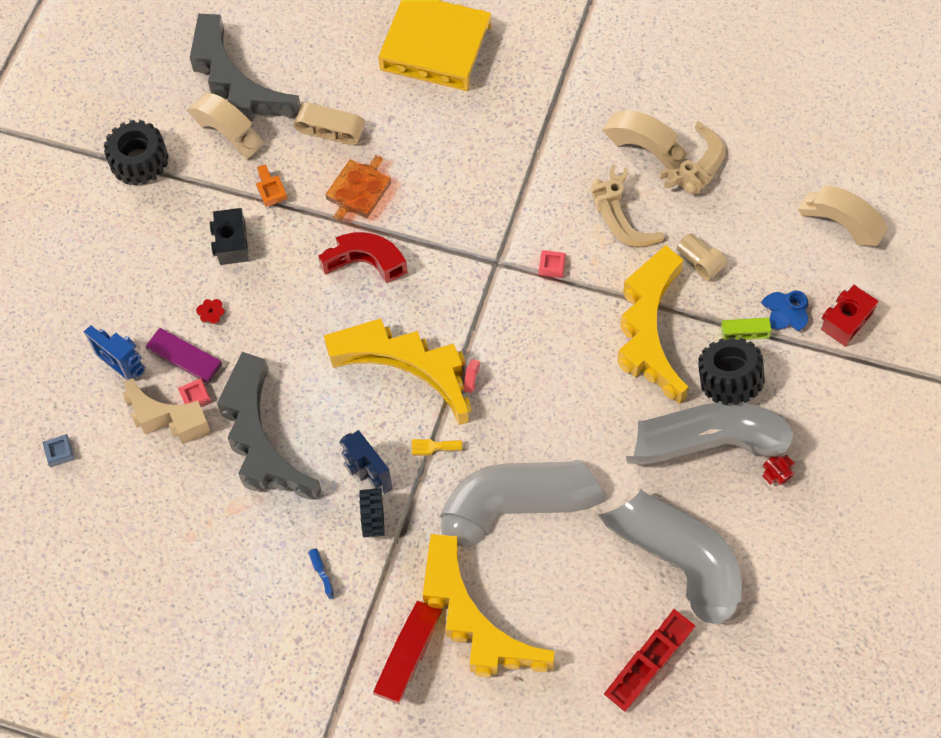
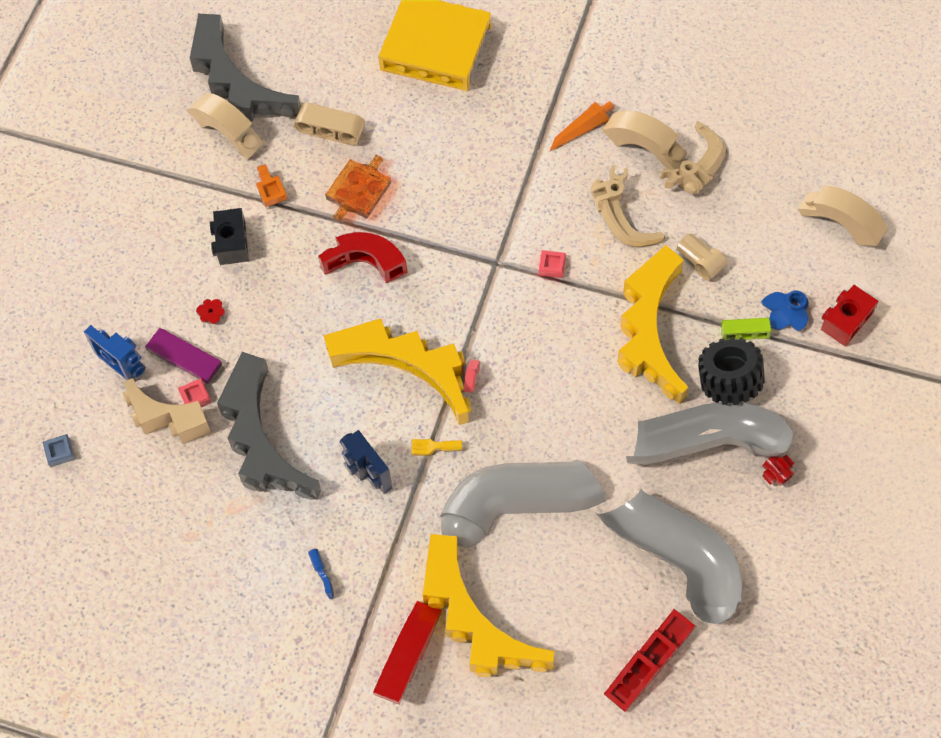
(130, 138): black tyre -> none
(372, 512): black bush -> none
(588, 120): none -> orange bar

